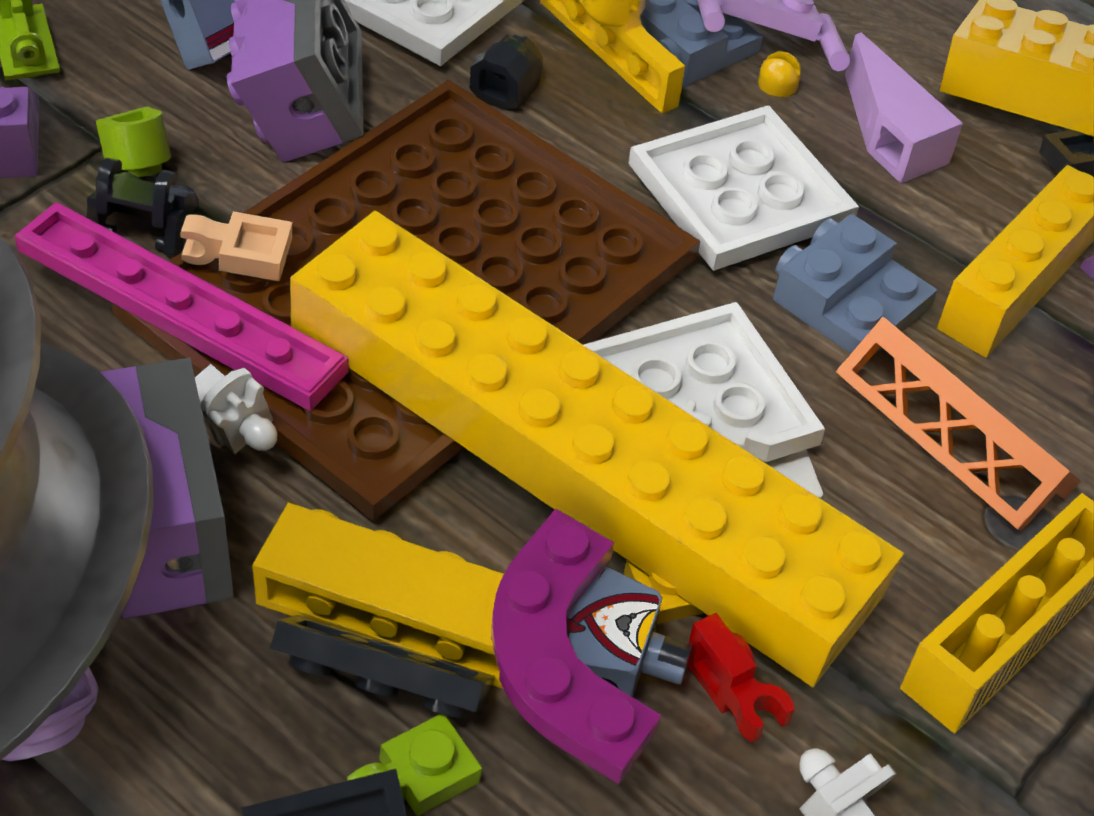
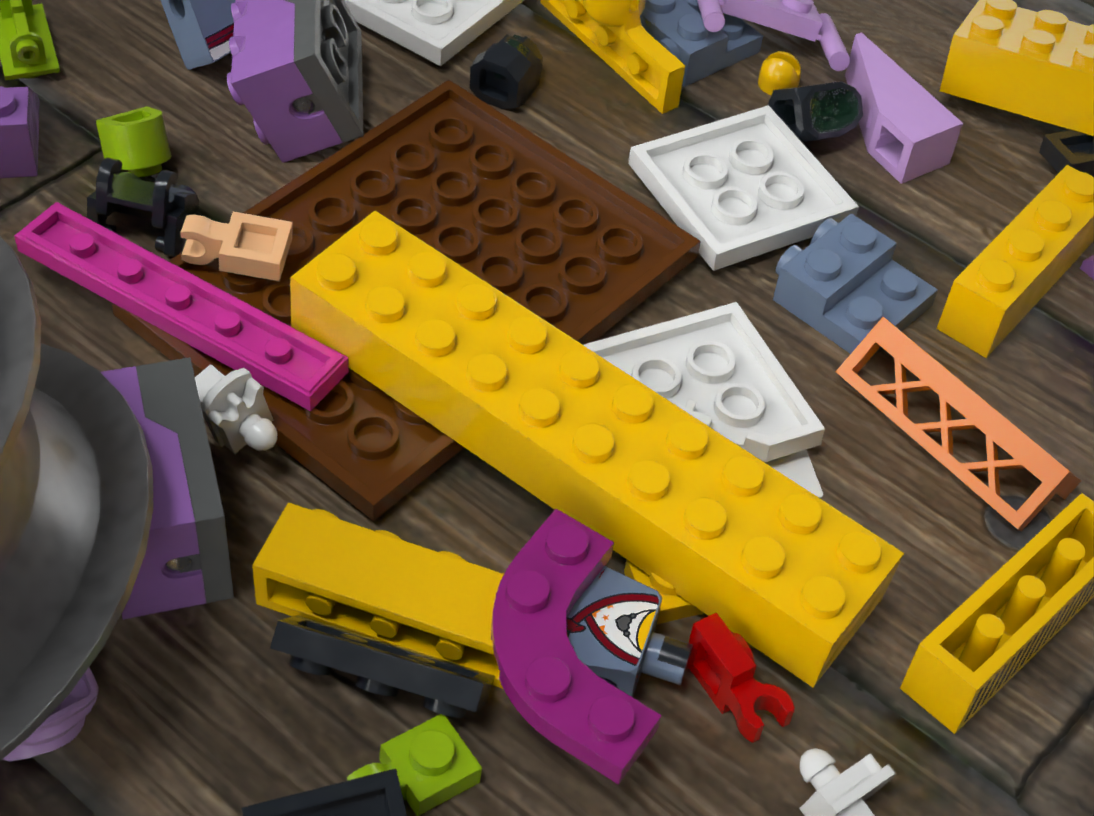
(818, 109): none -> rock

